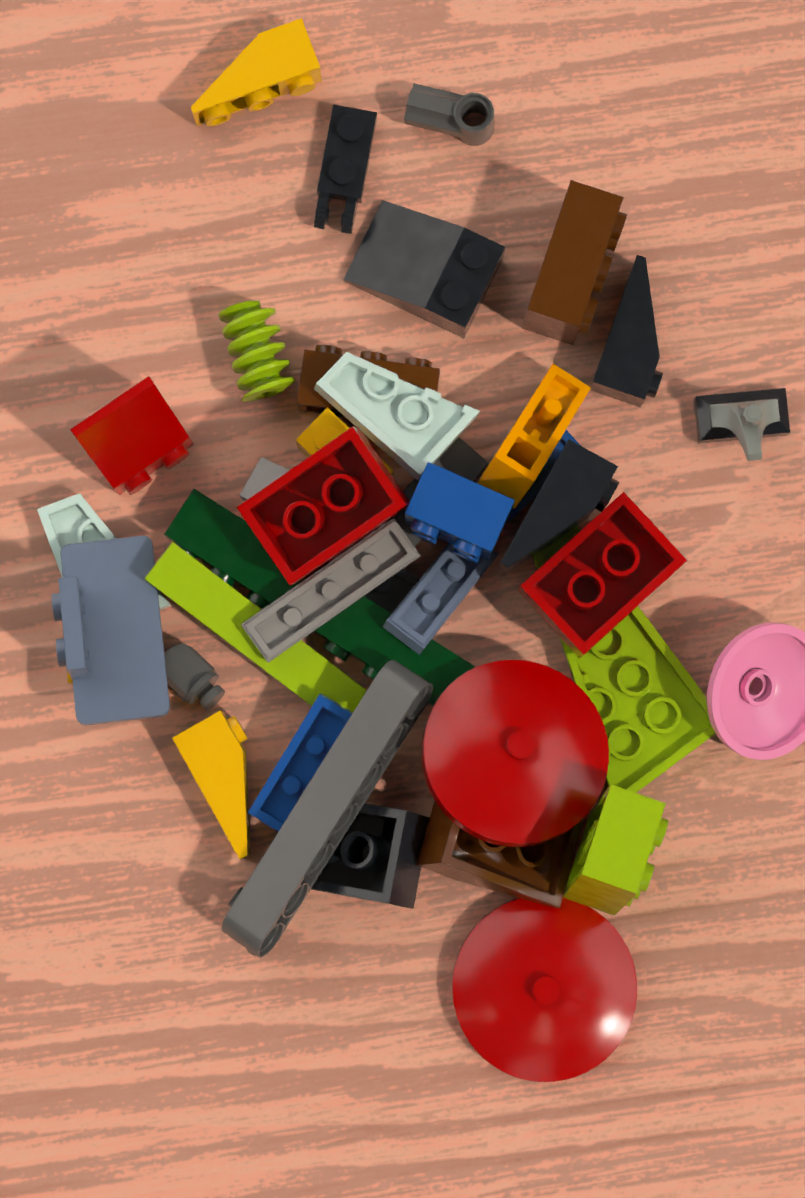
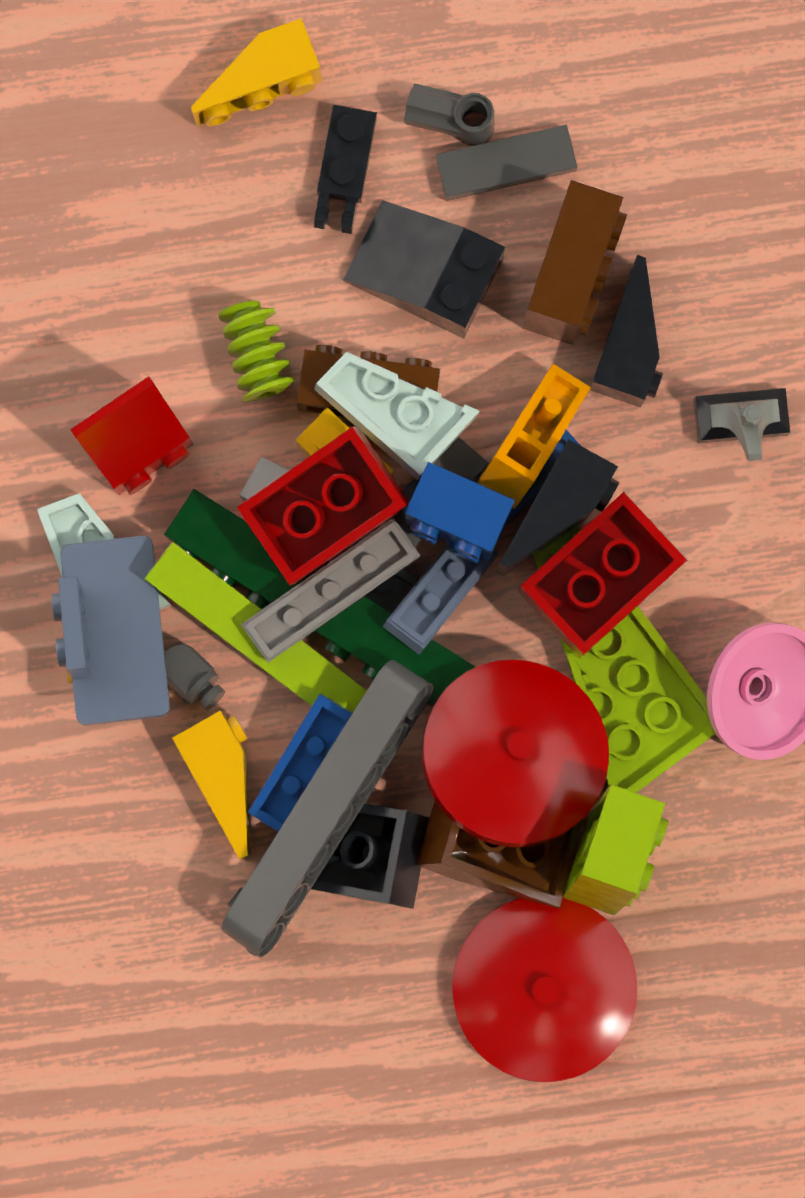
(506, 162): none -> dark grey tile

